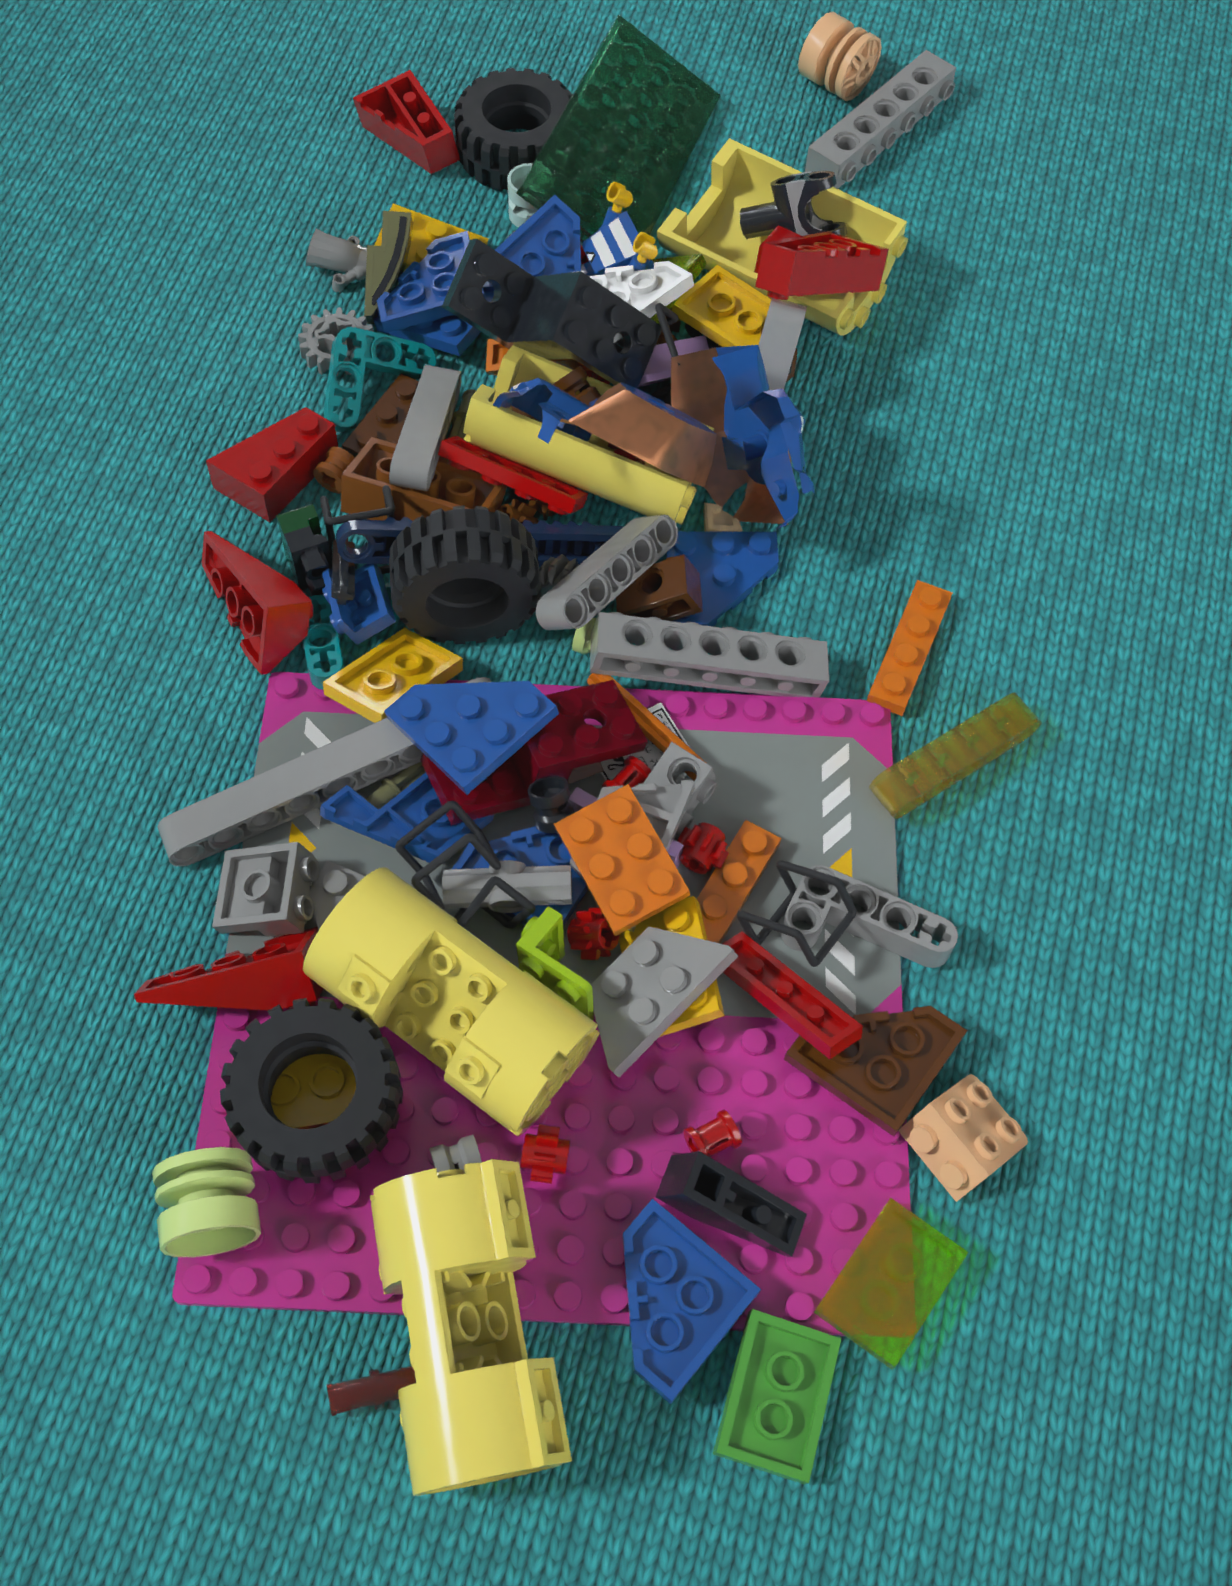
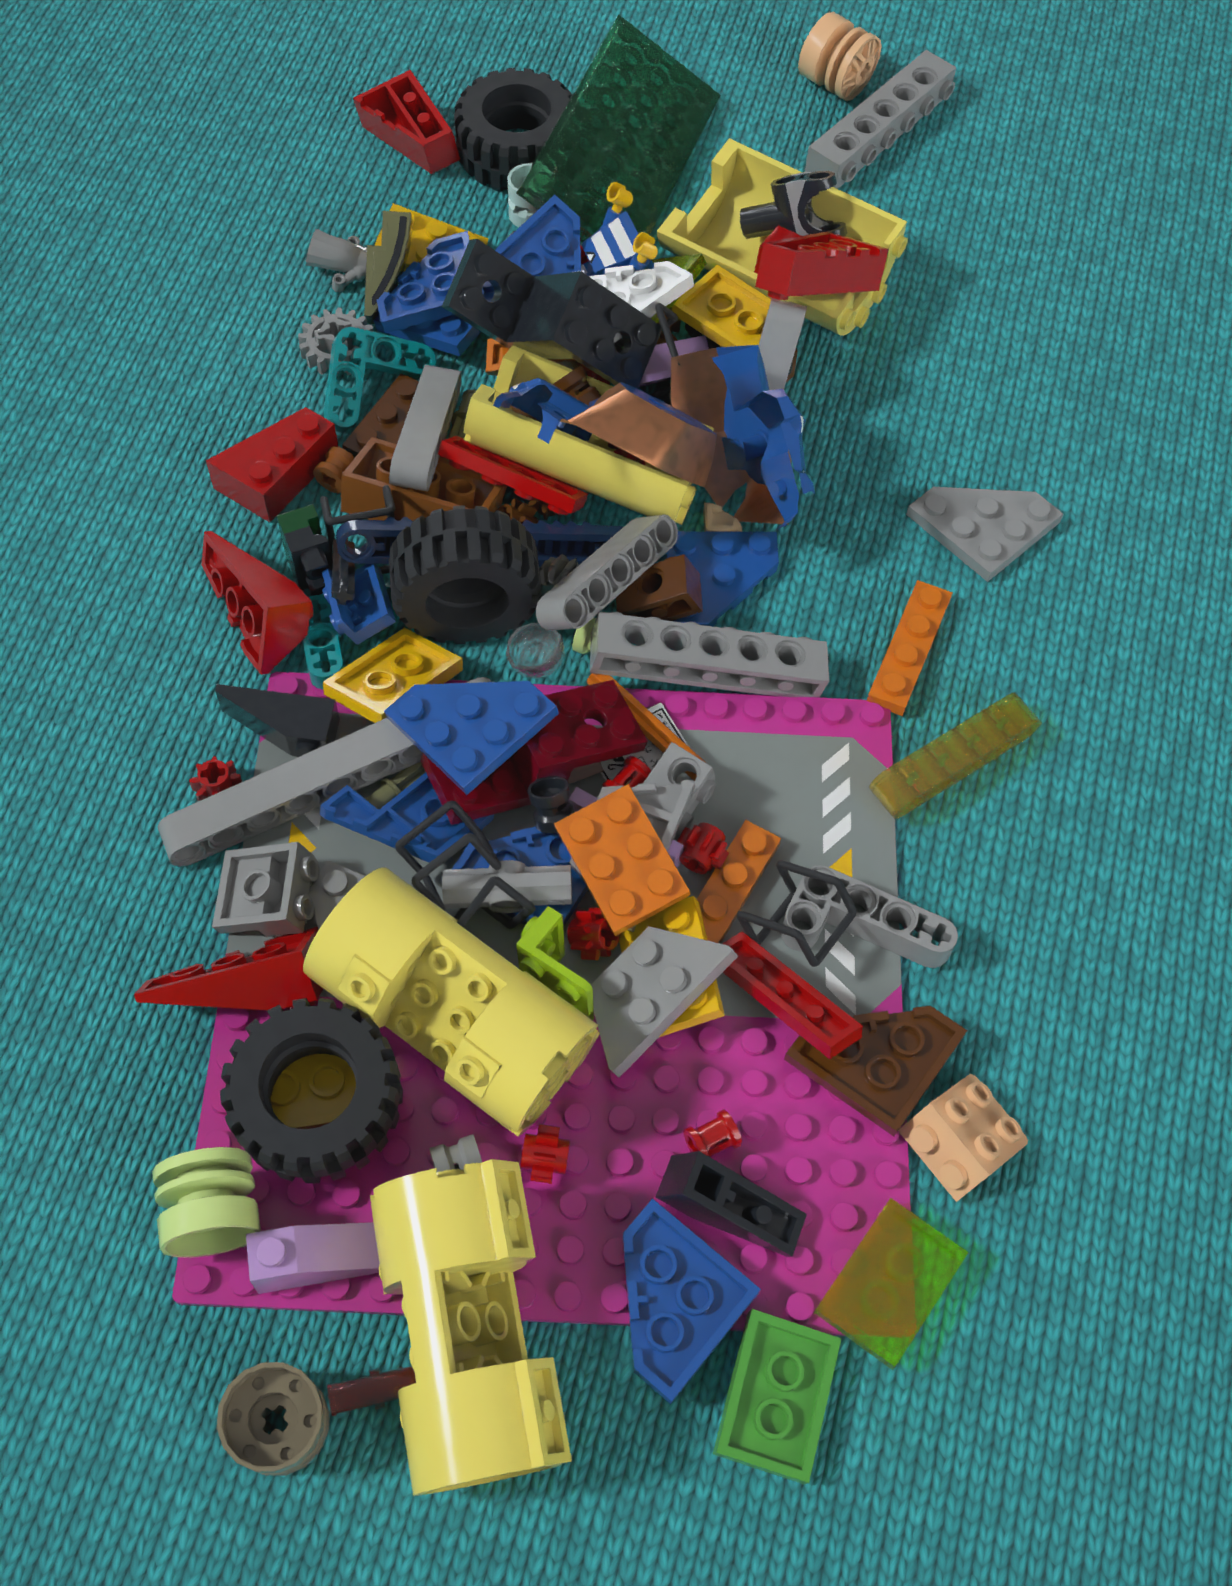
(214, 777): none -> red gear
(245, 1426): none -> dark tan wheel
(284, 719): none -> black slope
(310, 1255): none -> lavender slope
(535, 651): none -> clear hair
(984, 525): none -> light grey plate

